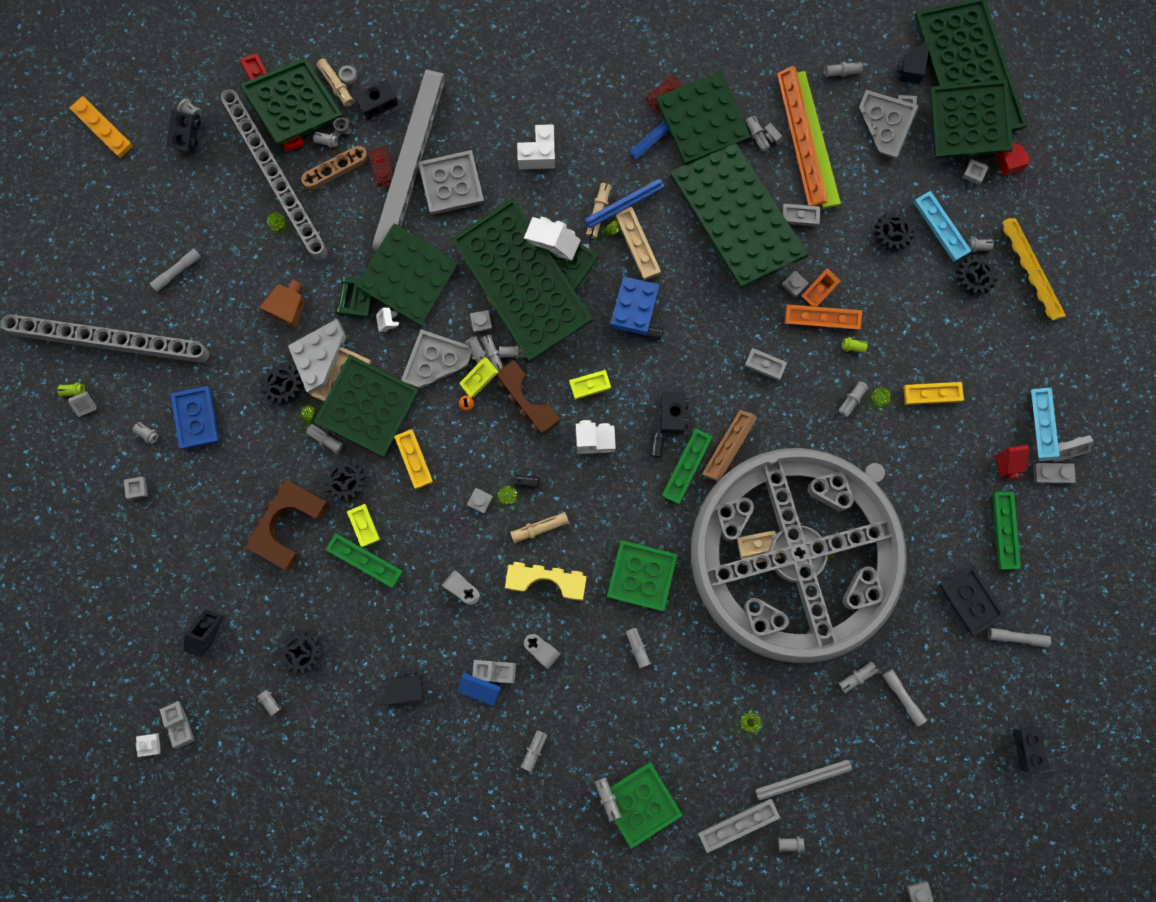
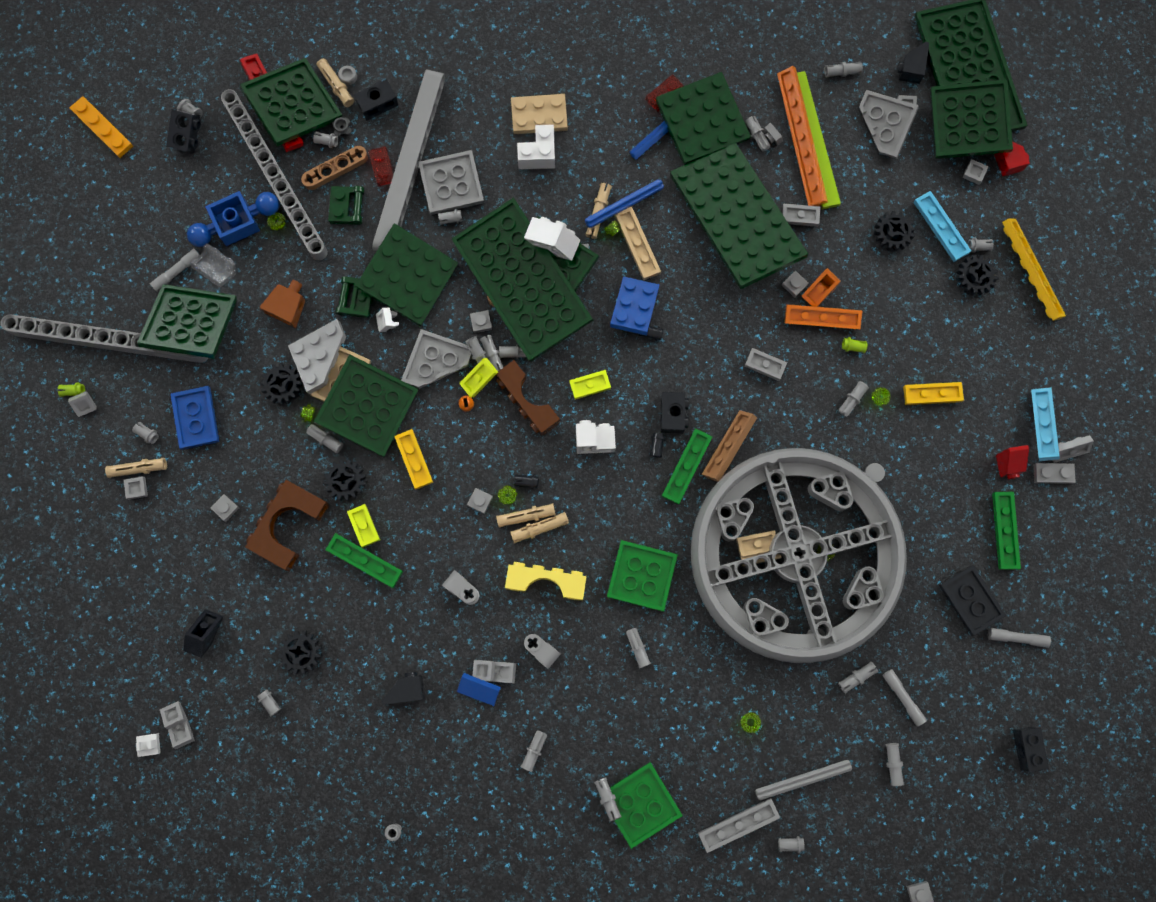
(143, 466): none -> tan pin
(187, 321): none -> dark green plate
(214, 266): none -> clear bracket
(224, 507): none -> light grey plate
(232, 218): none -> blue brick
(341, 203): none -> dark green plate
(389, 835): none -> light grey pin
(450, 217): none -> light grey pin
(534, 513): none -> tan pin
(538, 110): none -> tan plate
(894, 764): none -> light grey pin

